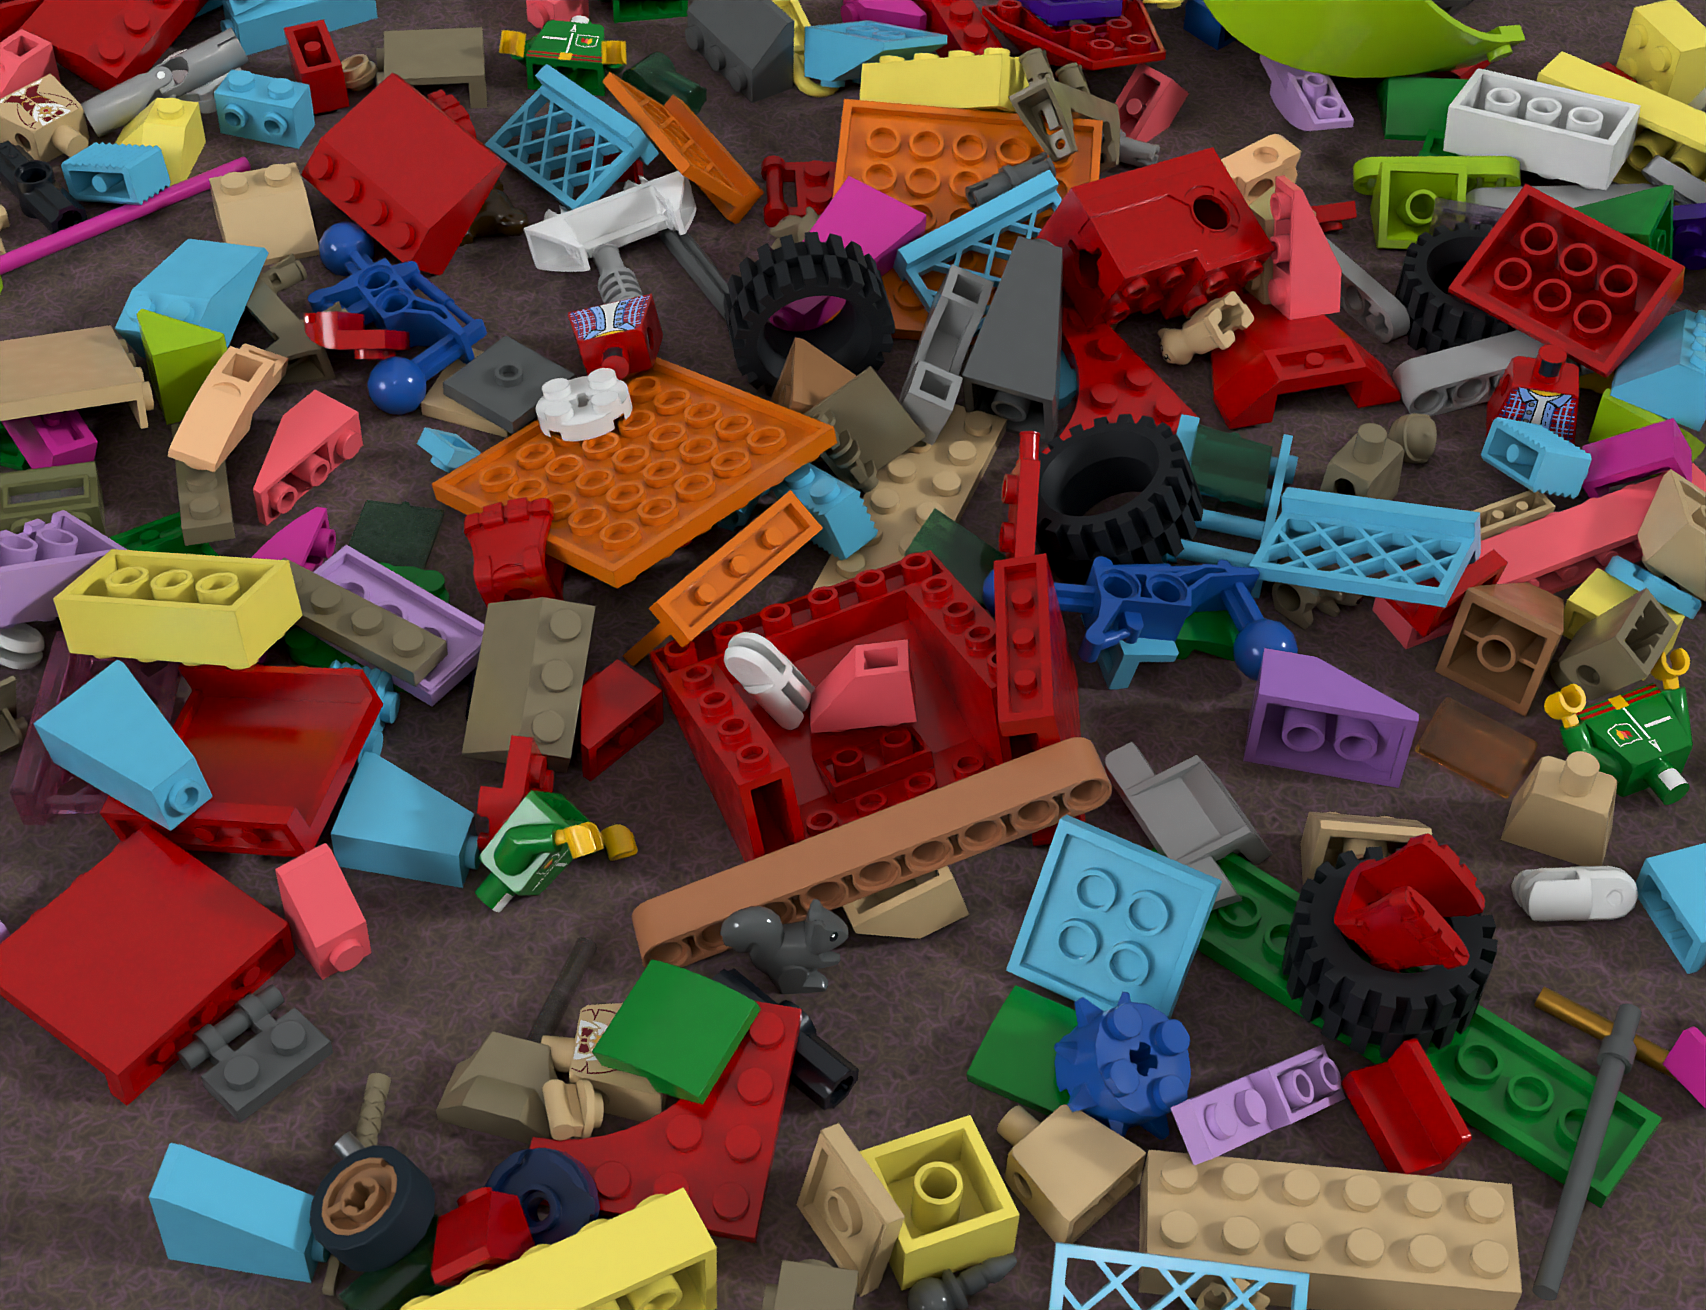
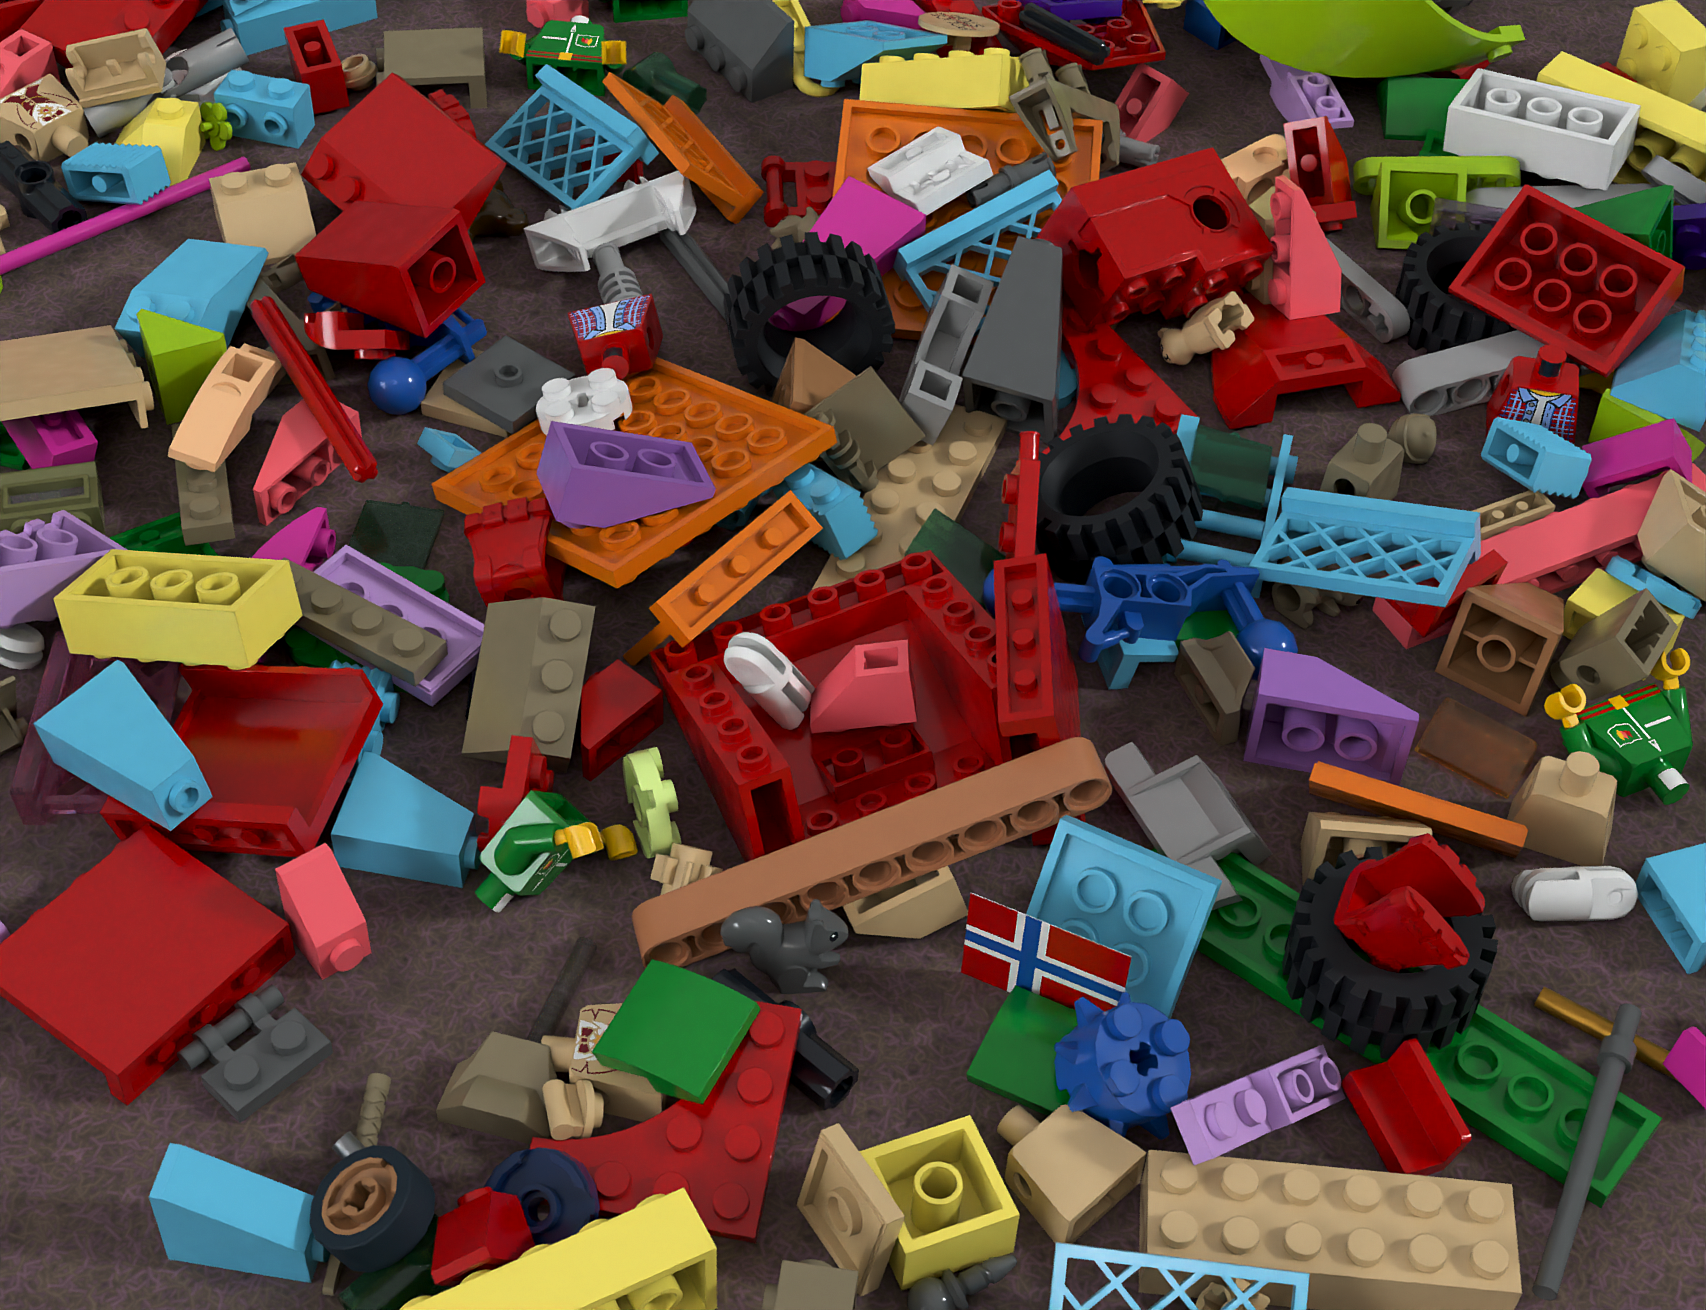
(115, 68): none -> tan hinge
(214, 125): none -> lime plant
(314, 390): none -> red axle
(394, 263): none -> red slope
(617, 476): none -> medium lavender slope
(651, 801): none -> yellowish green plate
(682, 867): none -> tan gear
(930, 171): none -> white slope
(958, 27): none -> tan piece
(1026, 952): none -> sticker
(1064, 34): none -> black axle
(1216, 681): none -> dark tan slope
(1317, 161): none -> red slope
(1402, 803): none -> orange tile

